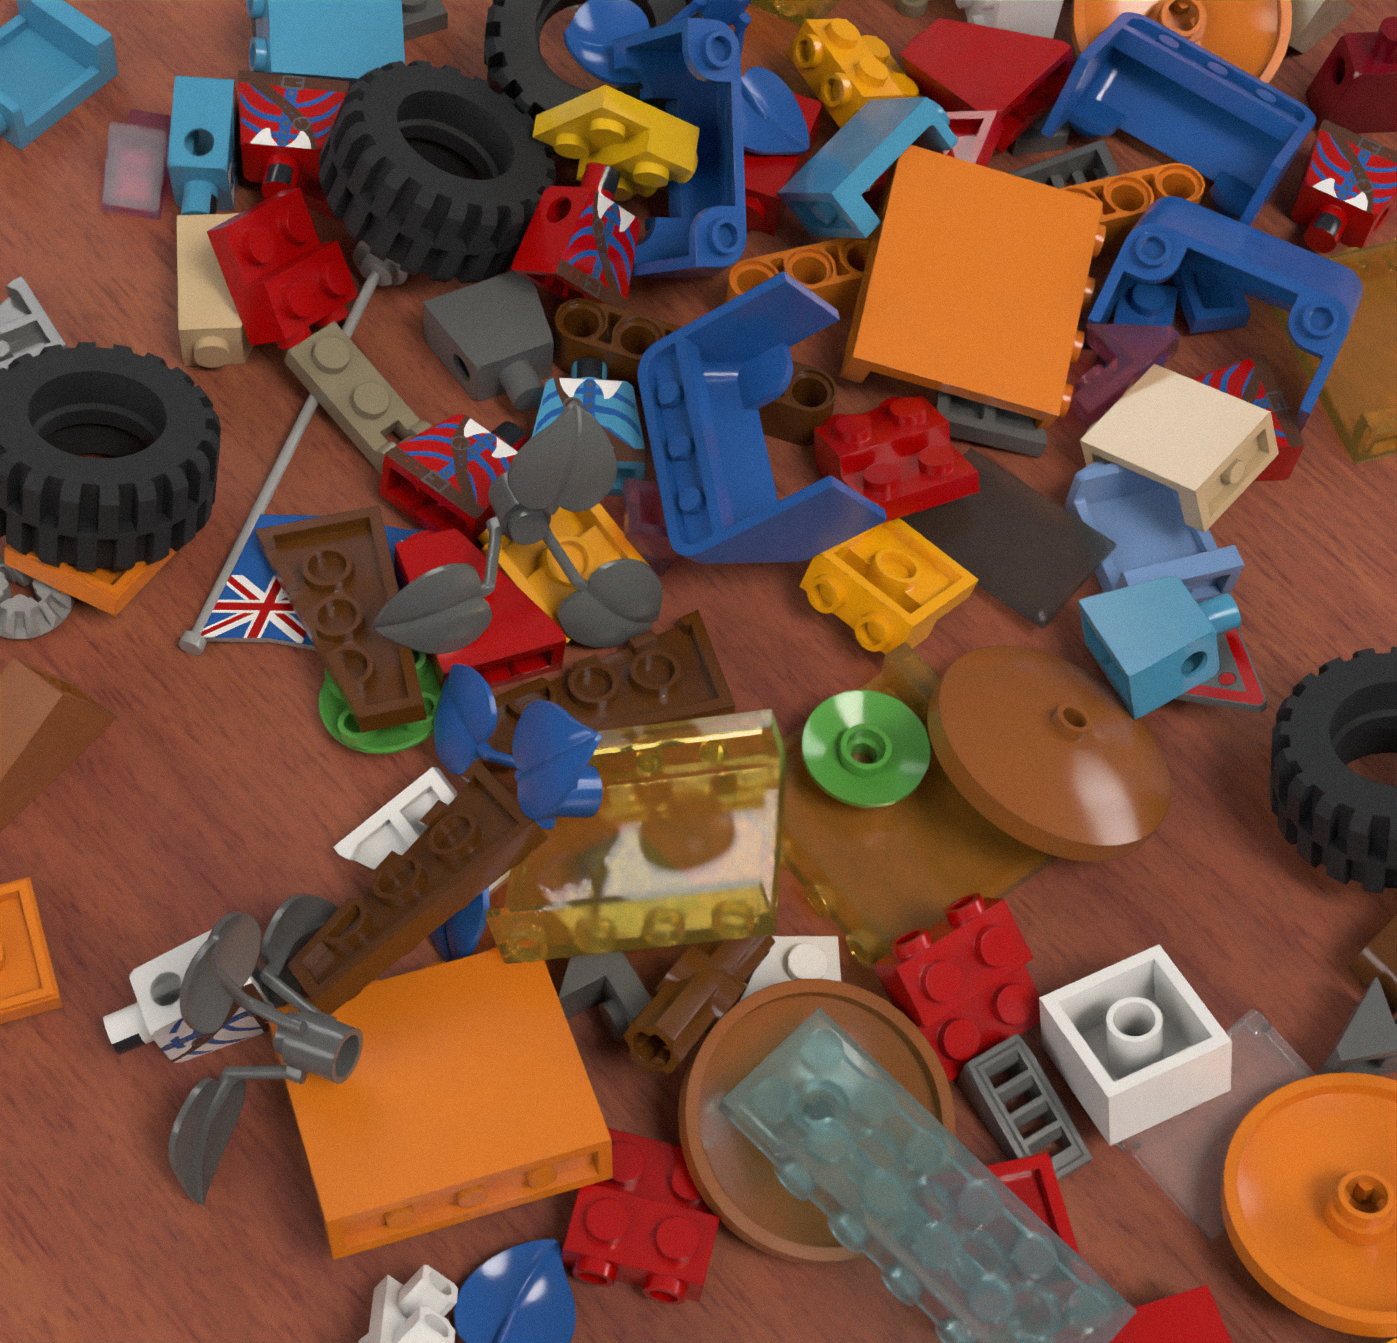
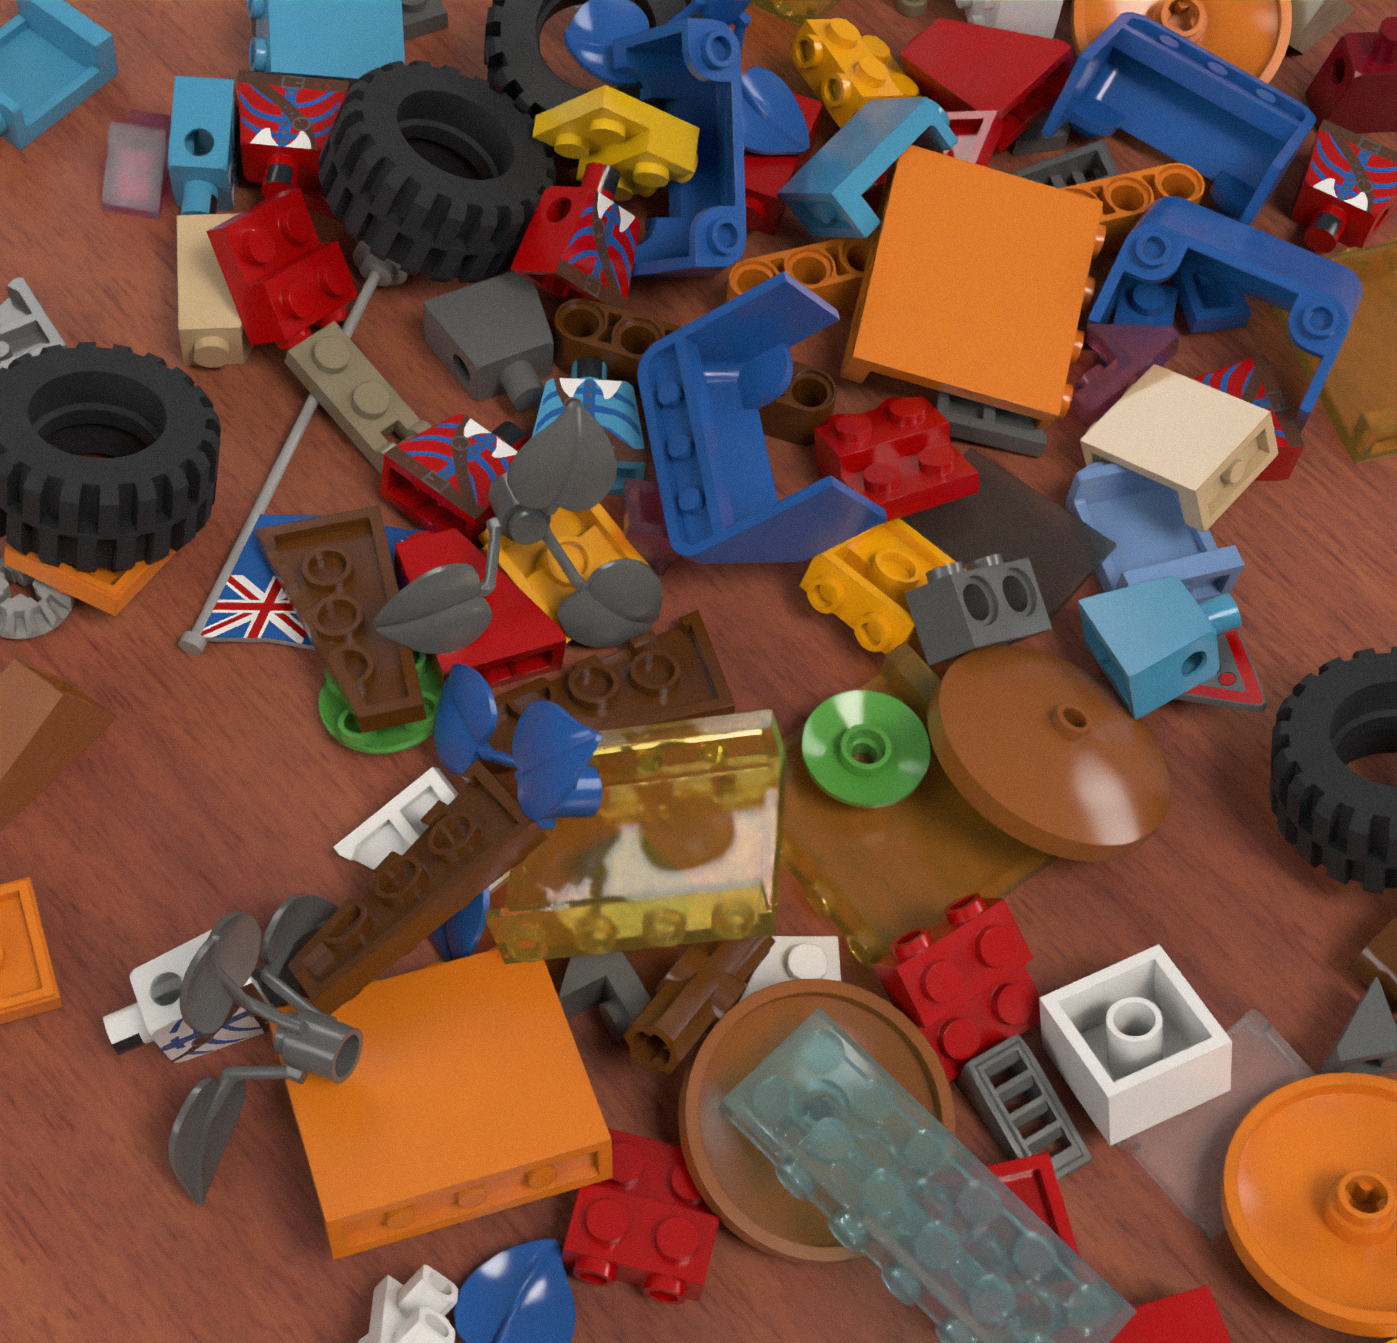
(977, 607): none -> dark grey brick

